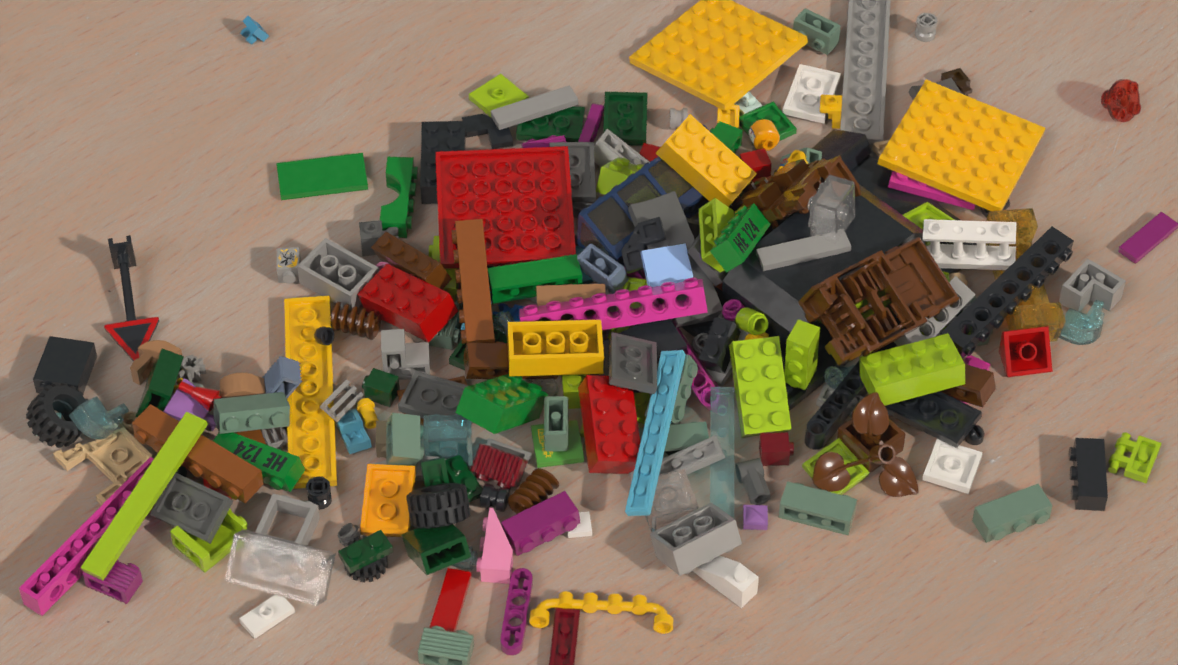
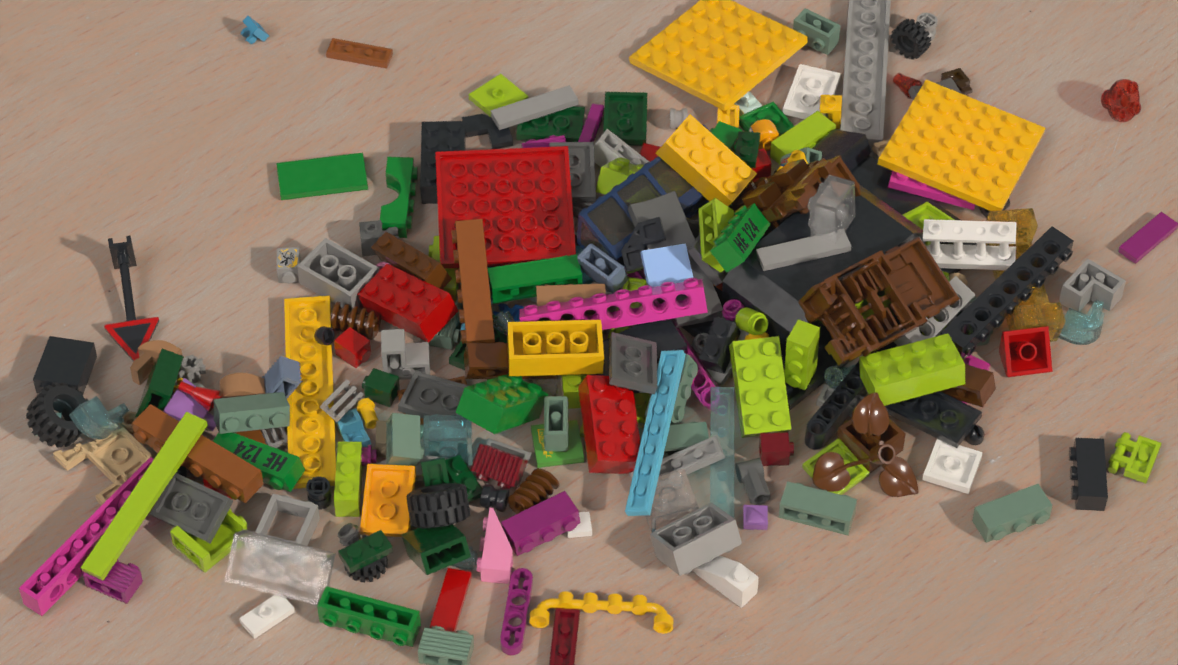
(348, 479): none -> lime brick
(352, 347): none -> red brick
(359, 53): none -> dark orange tile
(369, 455): none -> magenta plate
(369, 616): none -> green brick
(748, 147): none -> dark green plate
(803, 135): none -> lime brick
(904, 83): none -> clear red cone
(911, 39): none -> black tyre

